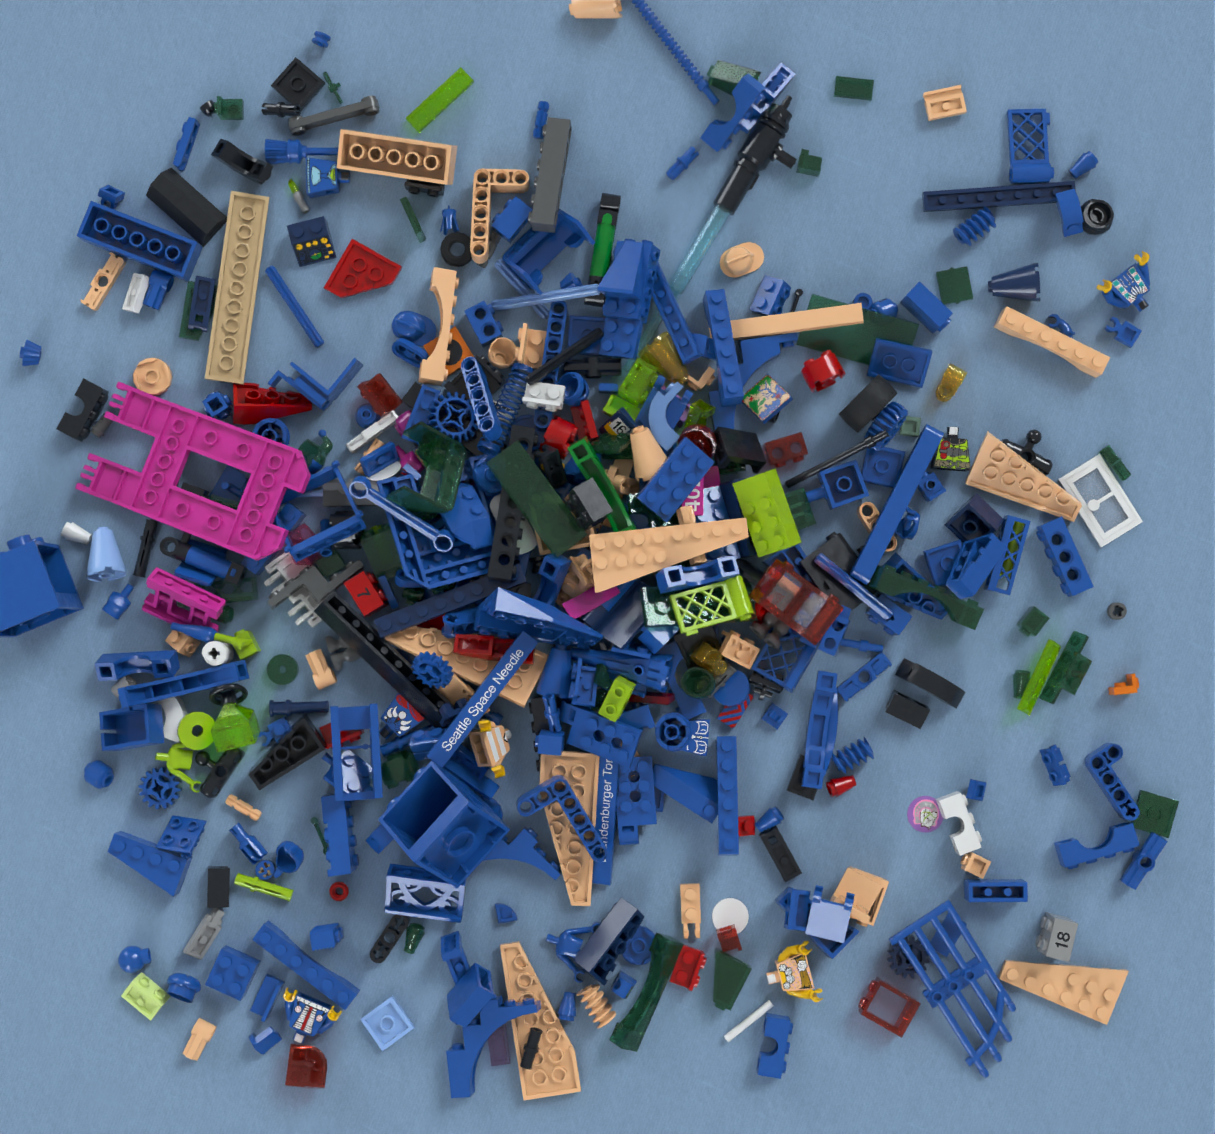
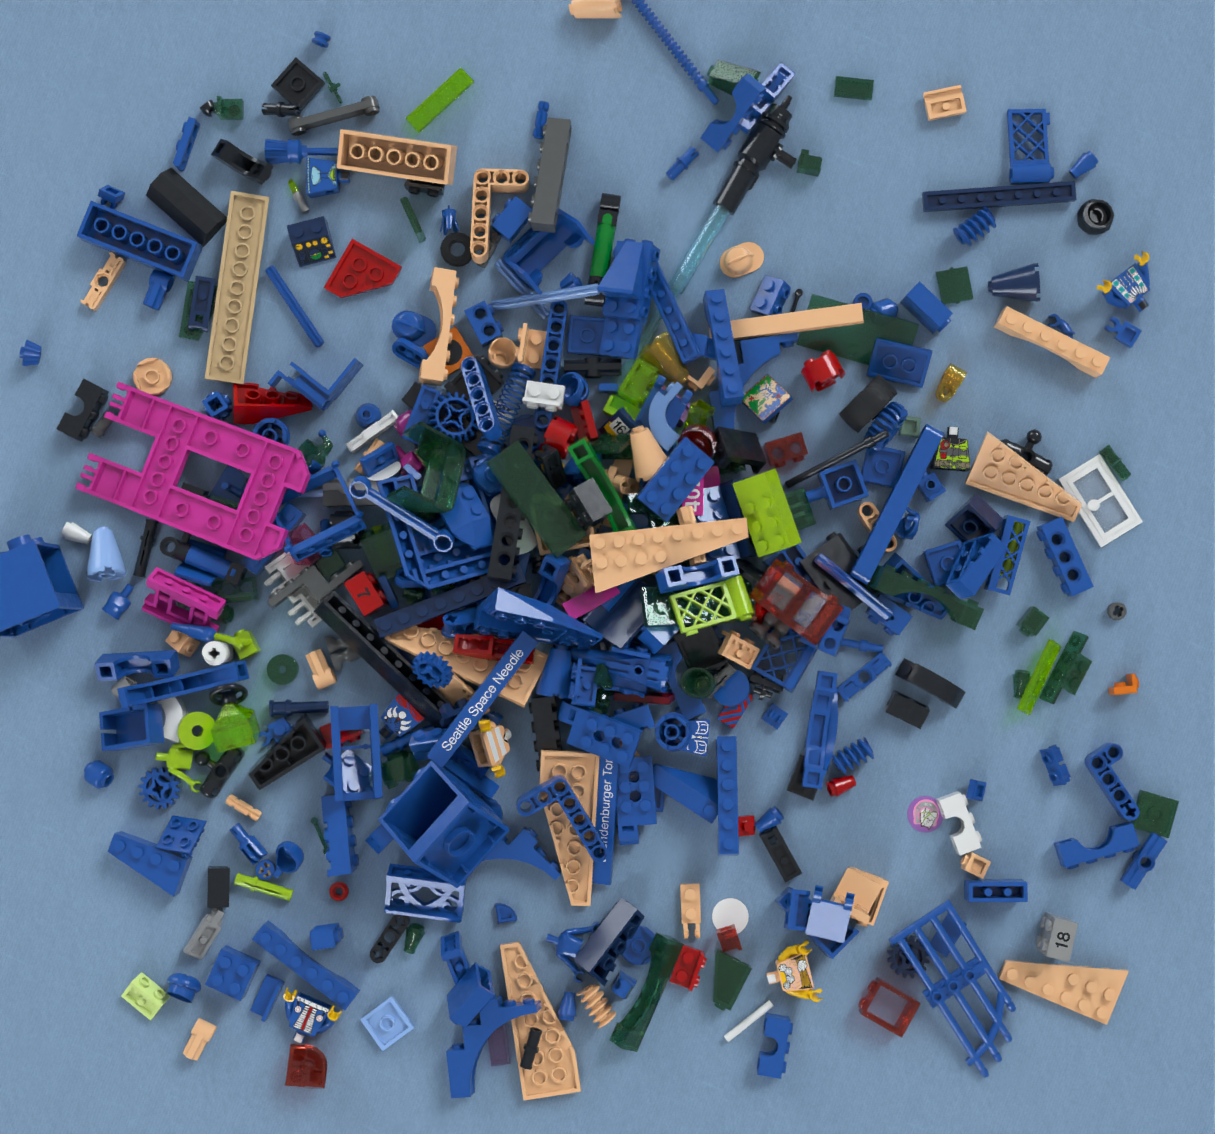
(133, 958): blue piece -> none
(136, 293): white plate -> none
(265, 1040): blue tile -> none
(380, 395): clear red bracket -> none
(550, 743): blue brick -> none
(552, 712): blue pin -> none
(564, 356): black axle -> none
(617, 698): lime brick -> none
(709, 658): clear yellow piece -> none
(1070, 212): blue brick -> none

